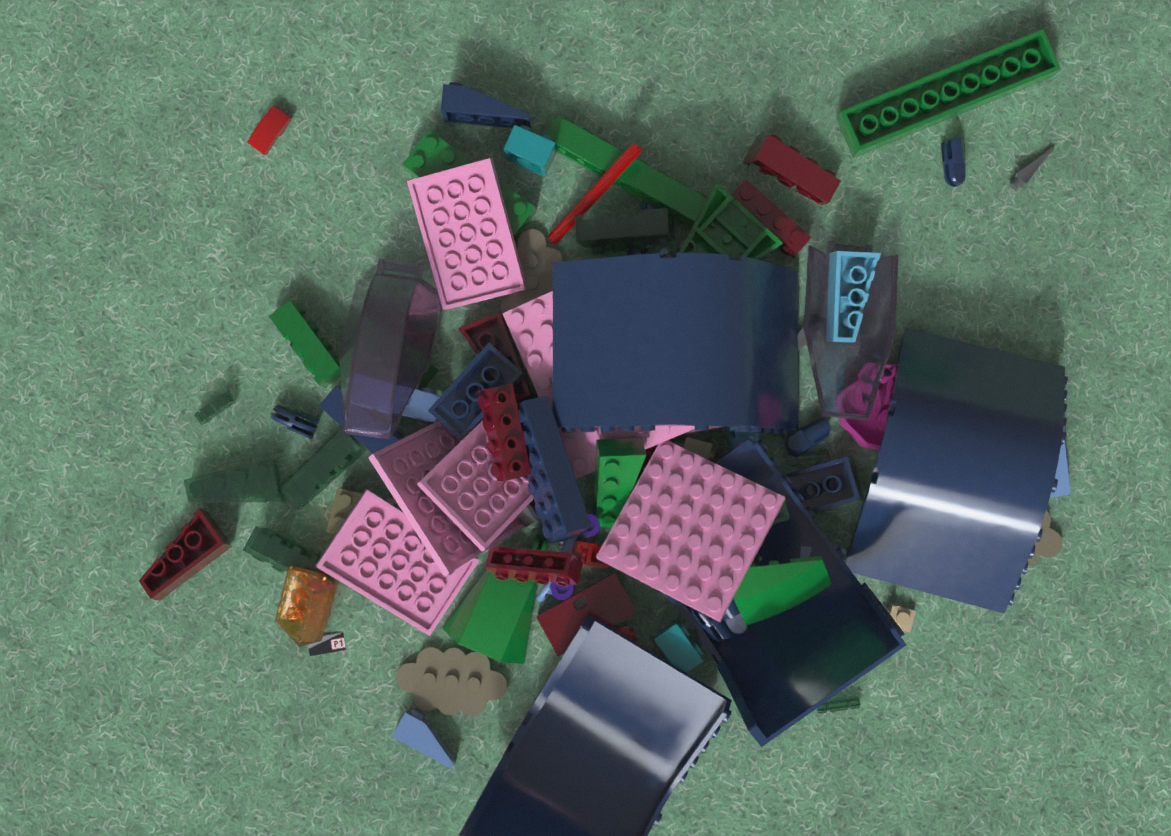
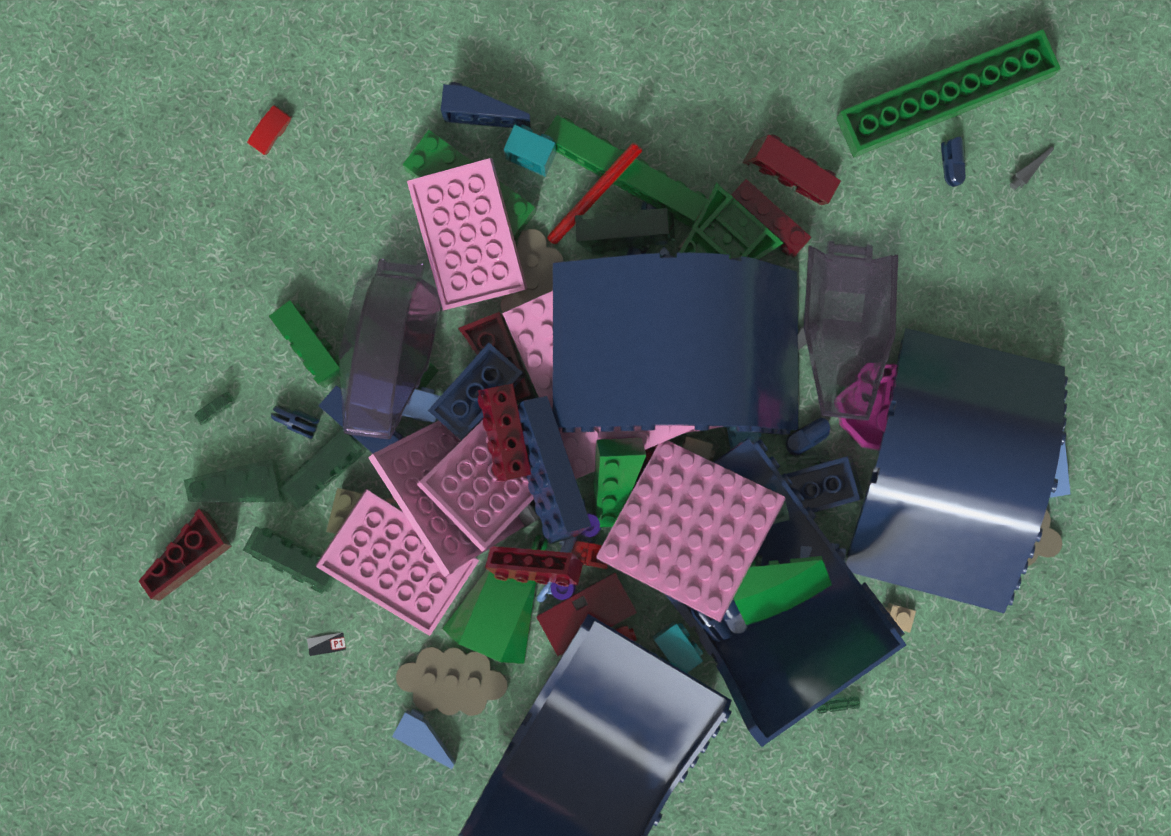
(305, 605): clear orange slope -> none
(847, 292): medium azure wedge -> none

